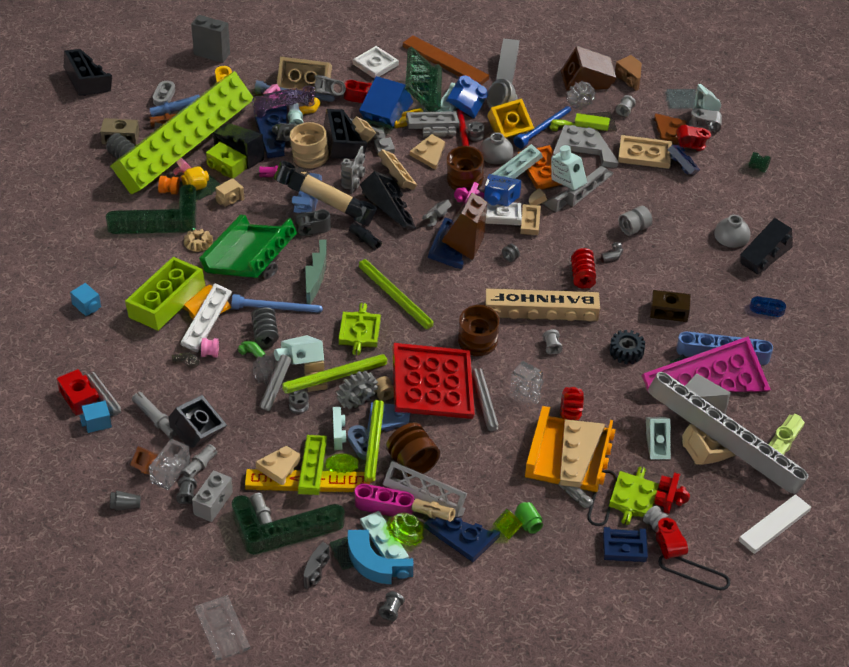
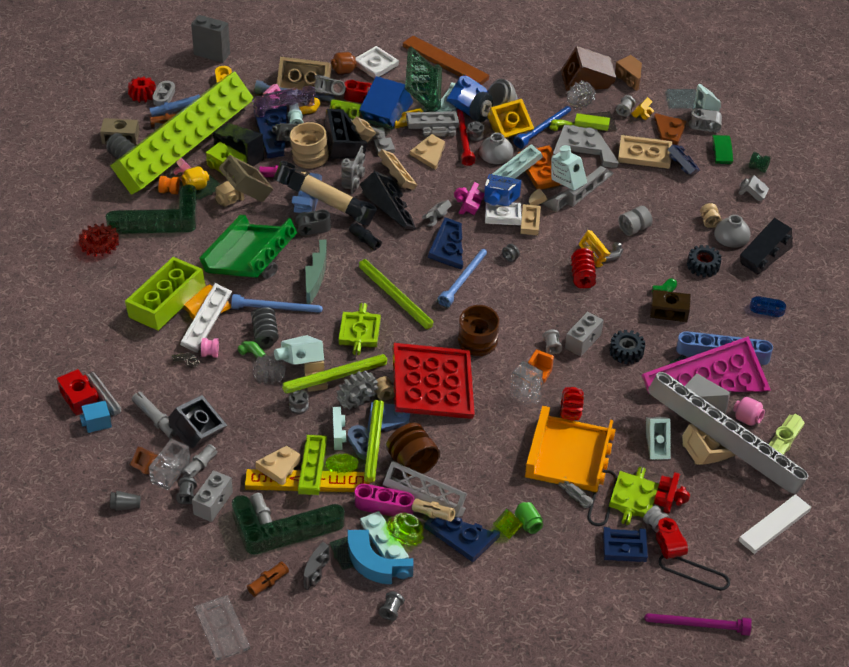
(84, 74): black wedge -> none
(85, 299): dark azure brick -> none
(99, 239): none -> clear red gear
(141, 89): none -> red gear
(198, 245): tan gear -> none
(246, 178): none -> dark tan window
(257, 586): none -> dark orange pin
(275, 382): light grey axle -> none
(343, 62): none -> dark orange head
(350, 108): none -> lime hips
(446, 298): none -> medium blue piece
(465, 167): reddish brown wheel -> none
(467, 227): reddish brown slope -> none
(481, 106): none -> black wheel
(484, 399): light grey axle -> none
(508, 59): light grey slope -> none
(542, 362): none -> orange panel
(544, 304): tan brick -> none
(578, 450): tan wing -> none
(584, 334): none -> light grey brick
(596, 246): none -> yellow tile
(643, 109): none -> yellow tile
(670, 285): none -> green arm
(692, 137): red piece -> none
(700, 254): none -> black bush
(710, 215): none -> tan wheel
(722, 149): none -> green slope
(741, 625): none -> magenta piece
(749, 411): none -> bright pink head
(754, 187): none -> light grey bracket

